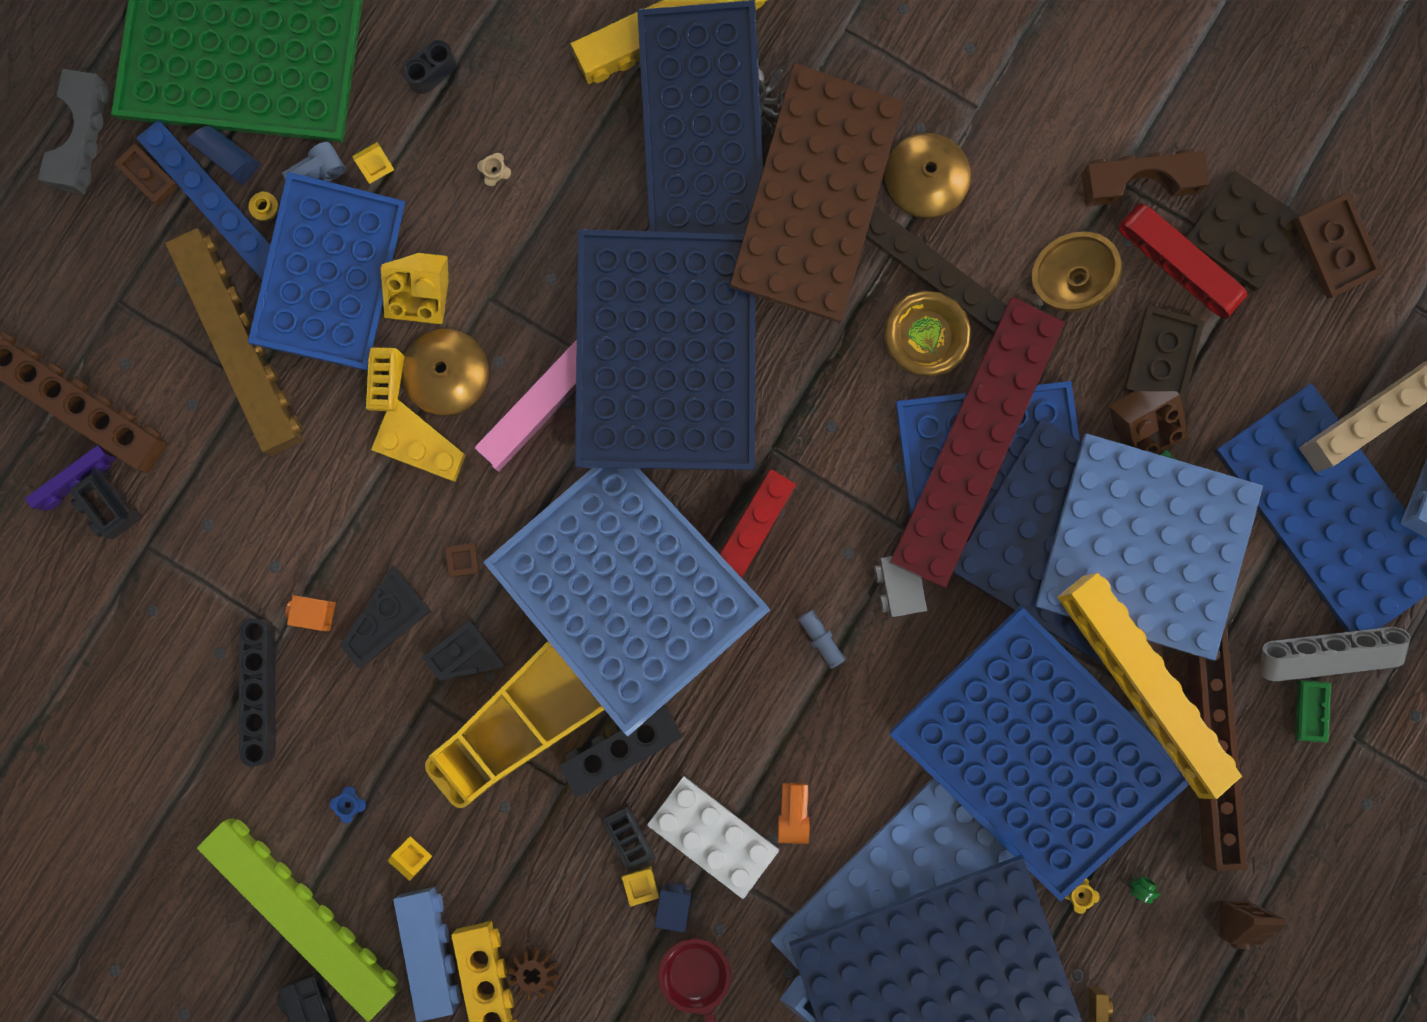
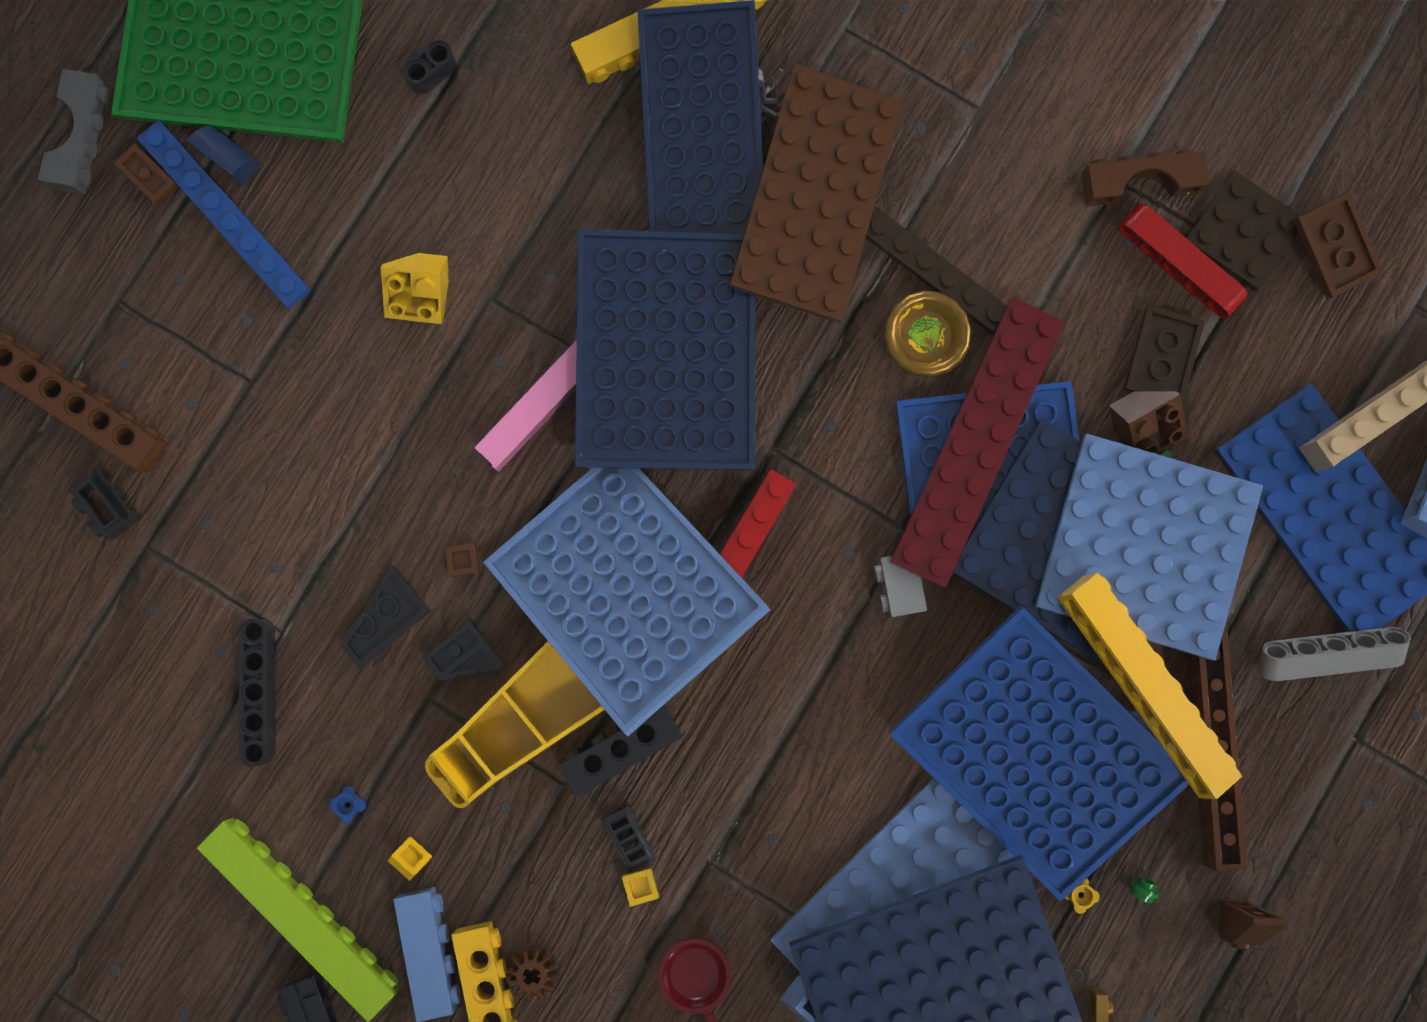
(51, 493): dark purple plate -> none
(229, 333): pearl gold brick -> none
(269, 212): yellow plate -> none
(310, 613): orange brick -> none
(320, 164): sand blue piece -> none
(325, 271): blue plate -> none
(373, 163): yellow plate -> none
(395, 369): yellow slope -> none
(416, 443): yellow wing -> none
(458, 385): pearl gold dish -> none
(486, 165): tan plate -> none
(673, 907): dark blue brick -> none
(713, 837): white plate -> none
(793, 821): orange piece -> none
(821, 639): sand blue pin -> none
(923, 192): pearl gold dish -> none
(1072, 259): pearl gold dish -> none
(1312, 711): green plate -> none

